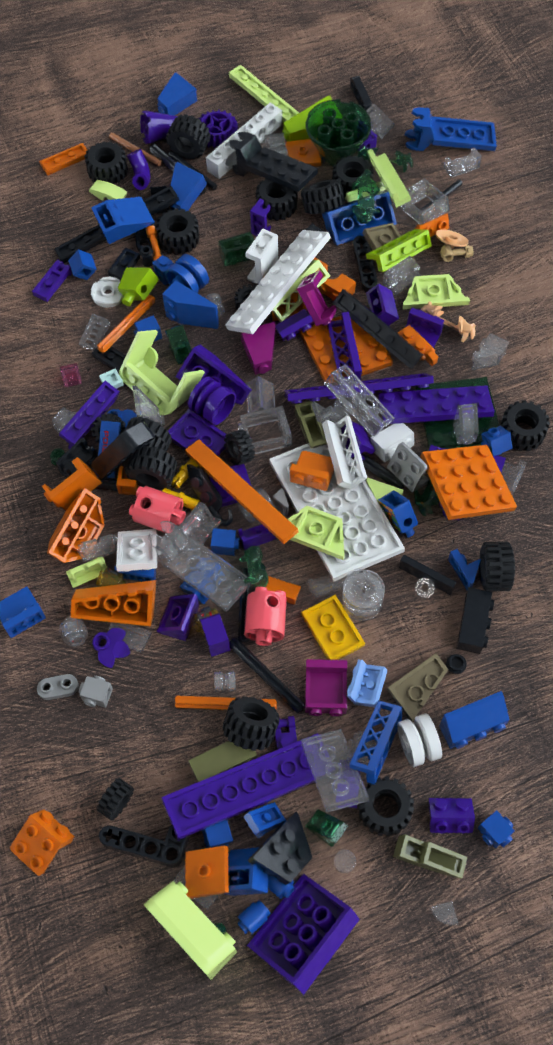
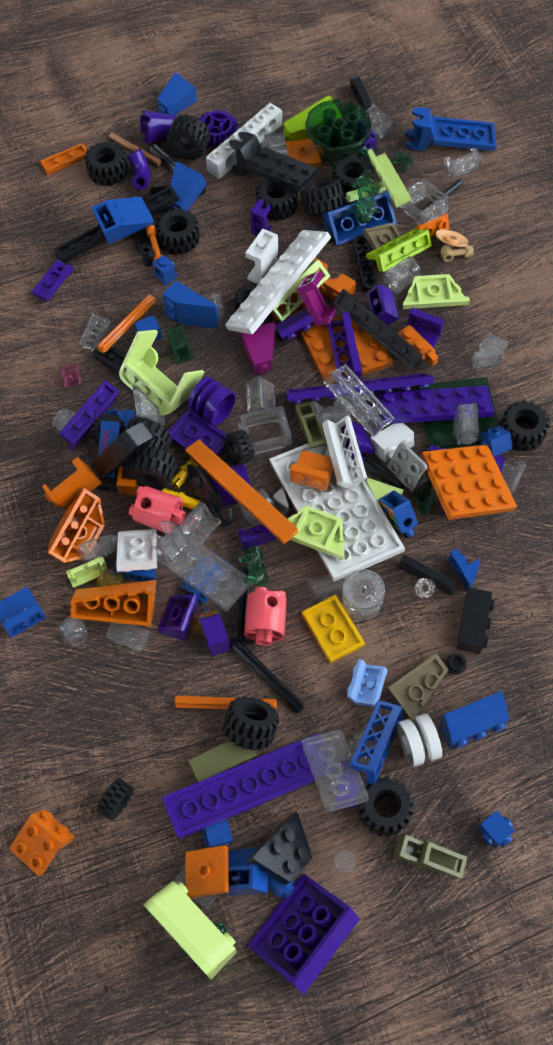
(55, 454): clear green plate -> none
(57, 687): light grey plate -> none
(80, 450): black hinge -> none
(82, 264): blue brick -> none
(95, 691): light grey brick -> none
(105, 189): yellowish green slope -> none
(106, 300): white tile -> none
(112, 378): light aqua plate -> none
(113, 648): dark purple plate -> none
(127, 258): black plate -> none
(136, 284): lime torso -> none
(143, 842): black beam -> none
(188, 272): blue wheel -> none
(204, 360): dark purple wedge -> none
(210, 183): black bar -> none
(224, 542): blue brick -> none
(224, 681): clear wheel -> none
(234, 249): clear green brick -> none
(253, 917): blue brick -> none
(261, 91): yellowish green plate -> none
(264, 819): blue slope -> none
(287, 738): dark purple plate -> none
(291, 590): orange slope -> none
(326, 687): magenta panel -> none
(326, 827): clear green slope -> none
(445, 913): clear tile -> none
(451, 815): dark purple bracket -> none
(463, 327): light nougat piece -> none
(497, 566): black tyre -> none

